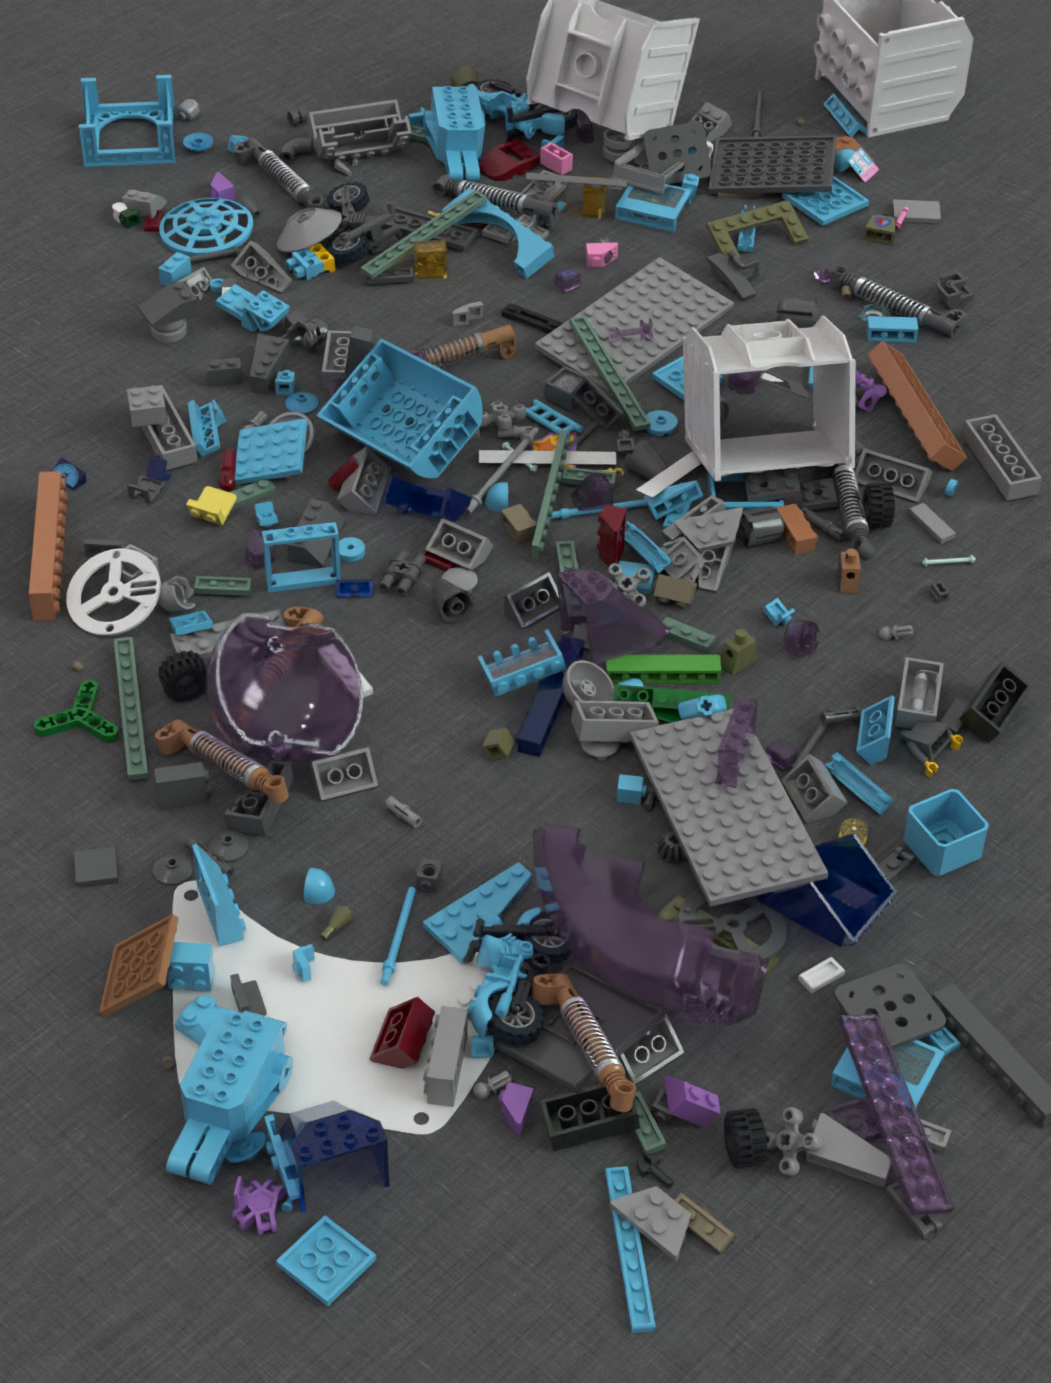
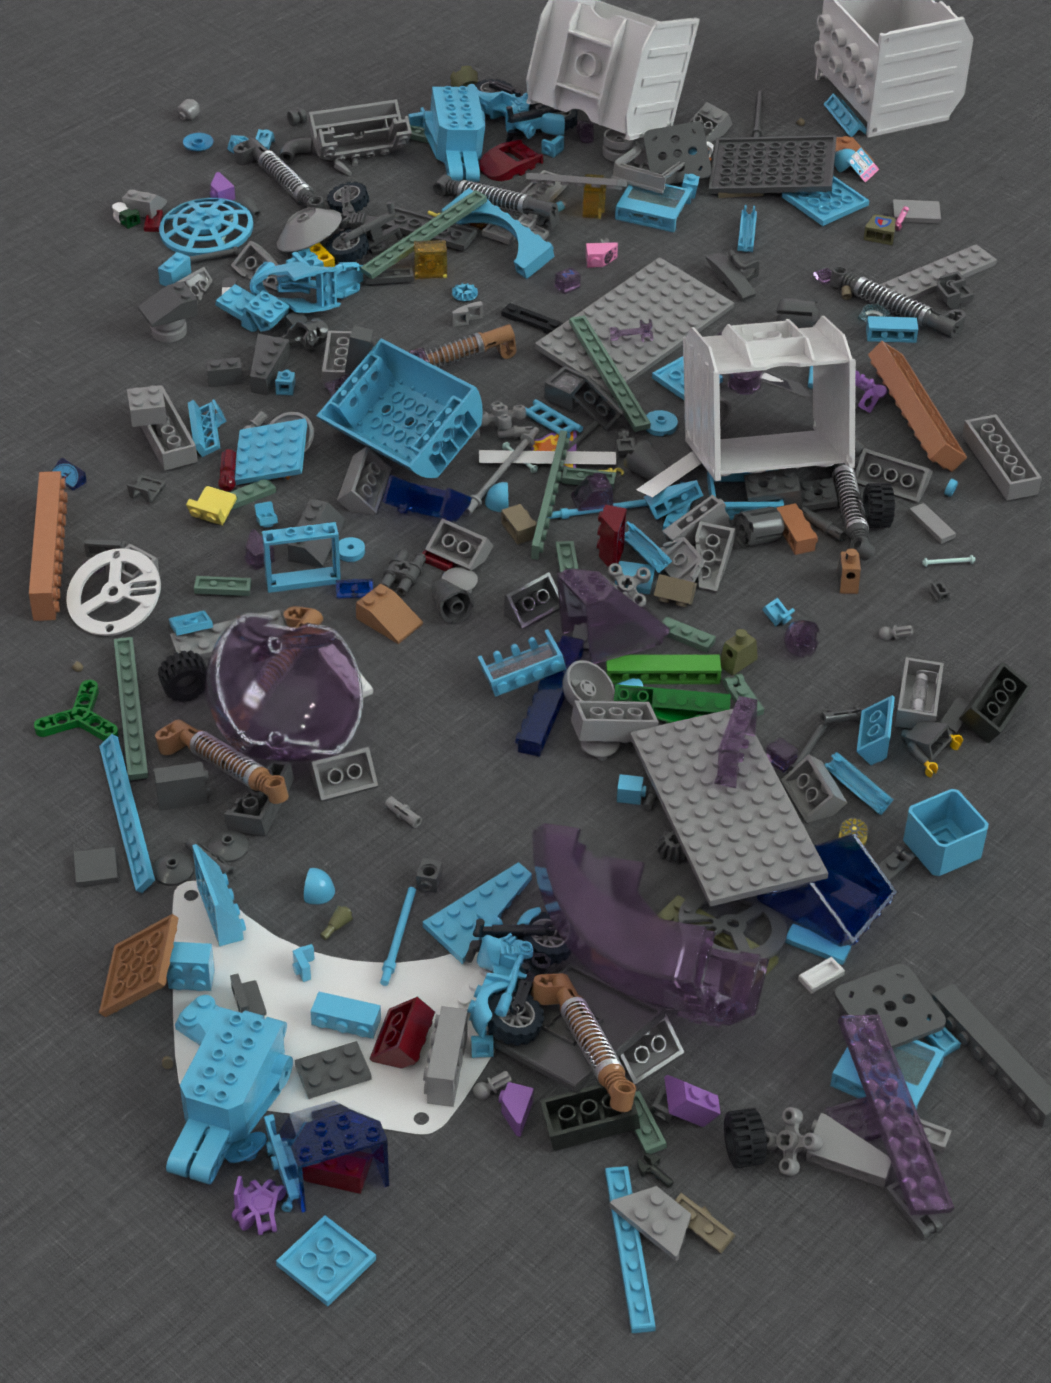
(99, 115): medium azure arch -> none
(127, 814): none -> medium azure plate
(157, 468): clear blue panel -> none
(174, 596): light grey helmet -> none
(216, 285): medium azure tile -> none
(265, 137): none -> medium azure bracket
(302, 402): dark azure dish -> none
(330, 283): none -> medium azure piece
(332, 1069): none -> dark grey plate
(342, 1173): none -> dark red slope
(343, 473): dark red tile -> none
(345, 1015): none -> medium azure brick
(387, 614): none -> medium nougat slope
(469, 294): none -> medium azure gear
(498, 743): olive brick -> none
(556, 158): bright pink brick -> none
(702, 706): medium azure piece -> none
(711, 529): light grey wing -> none
(742, 690): none -> sand green plate
(783, 211): olive plate -> none
(814, 943): none -> medium azure tile
(924, 279): none -> light grey plate

